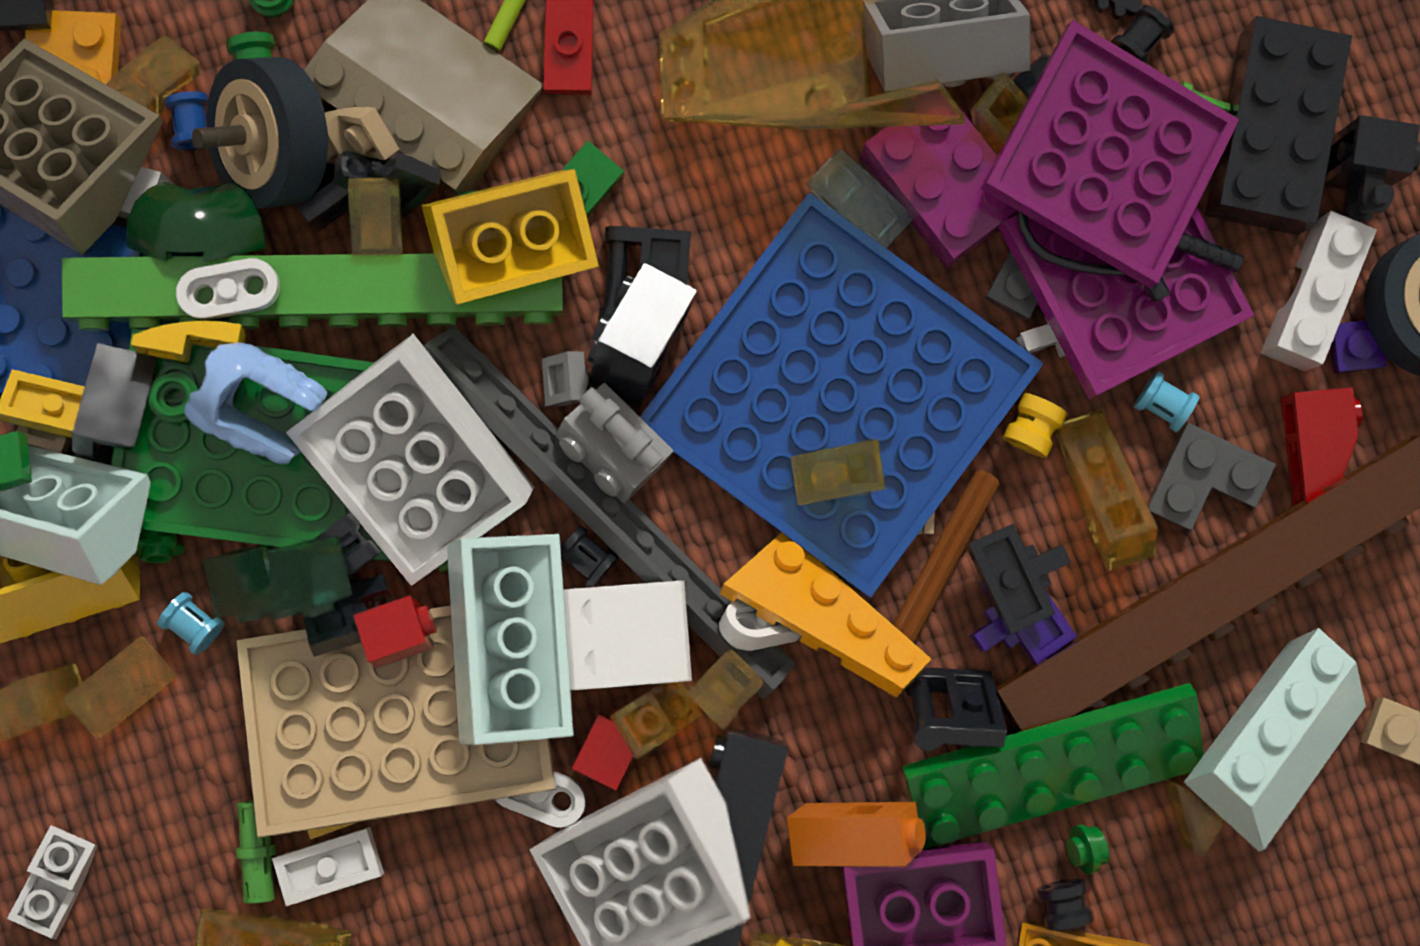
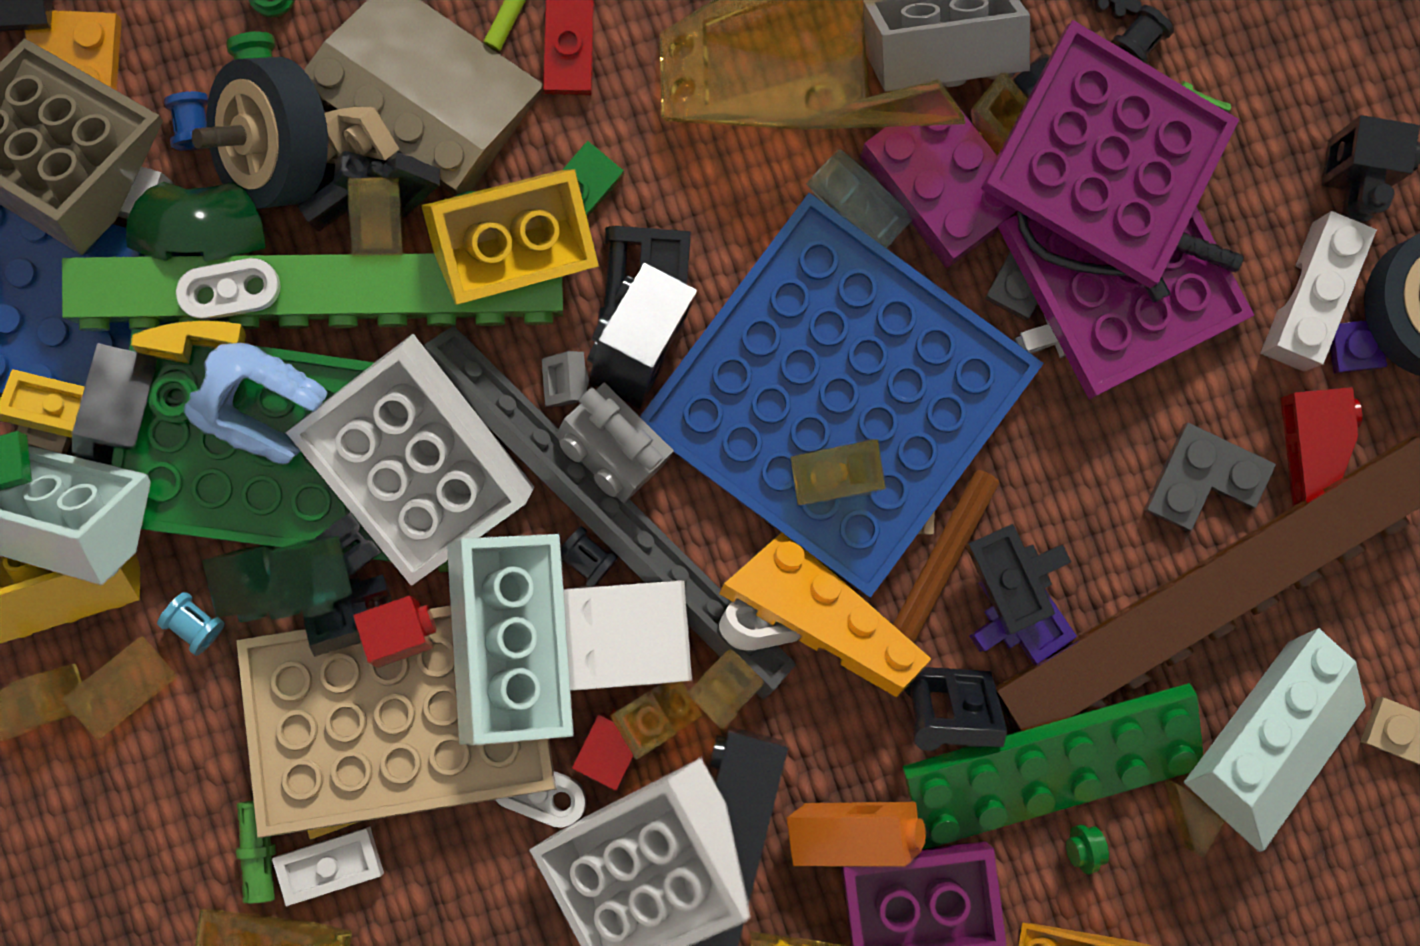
(53, 883): white slope -> none
(156, 74): clear yellow slope -> none
(158, 546): green plate -> none
(1035, 425): yellow wheel -> none
(1065, 904): black wheel -> none
(1107, 491): clear yellow slope -> none
(1166, 401): medium azure bush -> none
(1287, 110): black brick -> none

